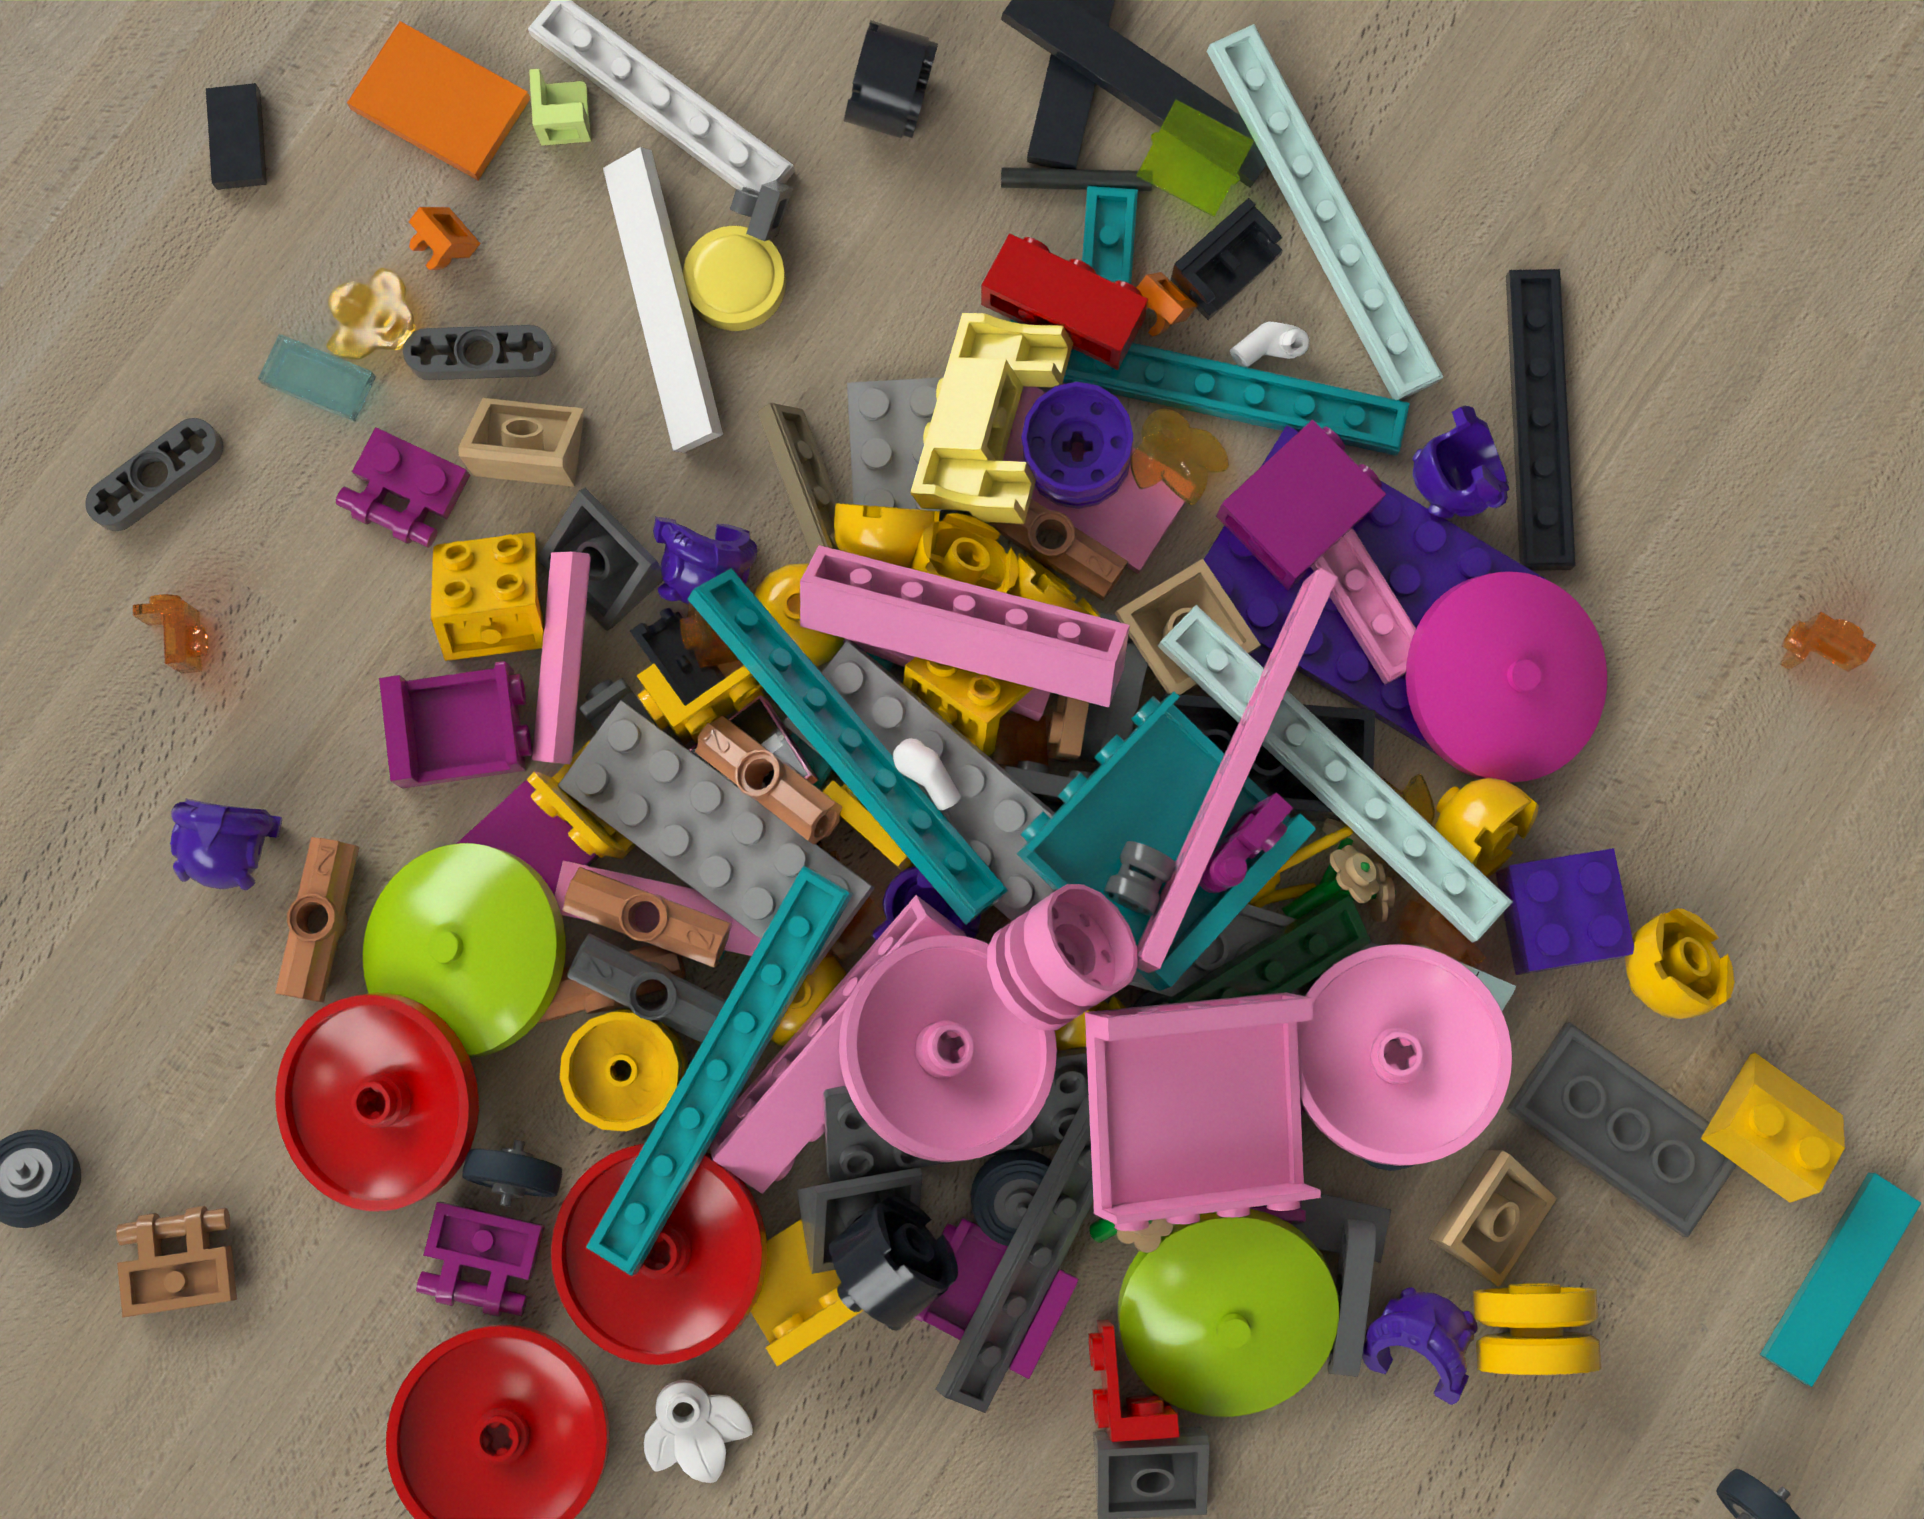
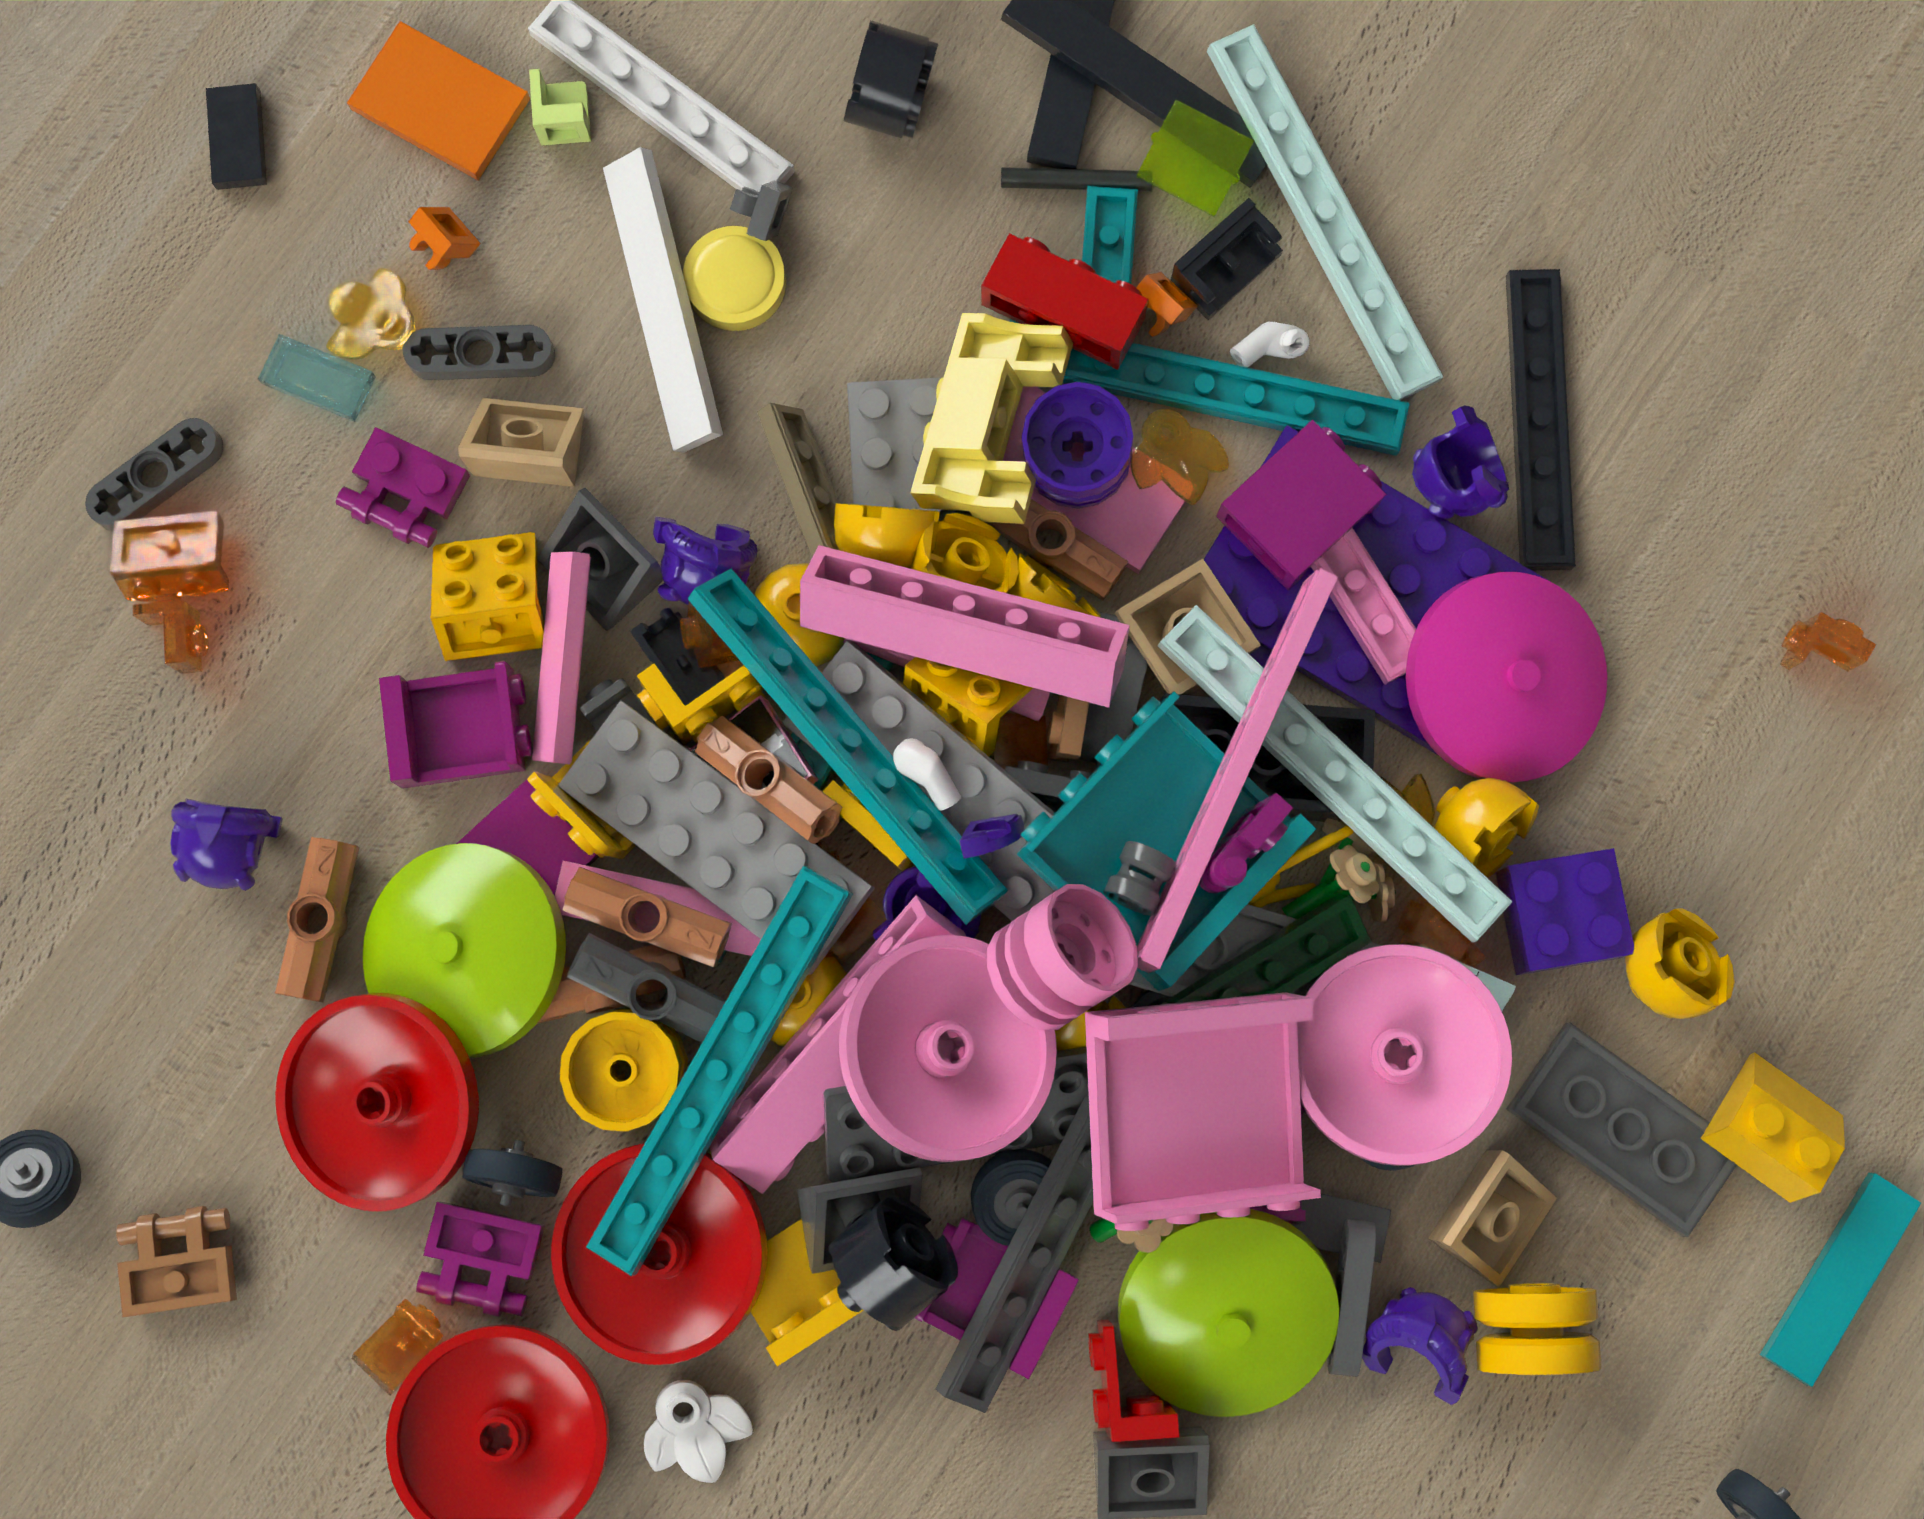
(169, 556): none -> clear orange bracket
(399, 1345): none -> clear orange bracket
(991, 834): none -> dark purple tile

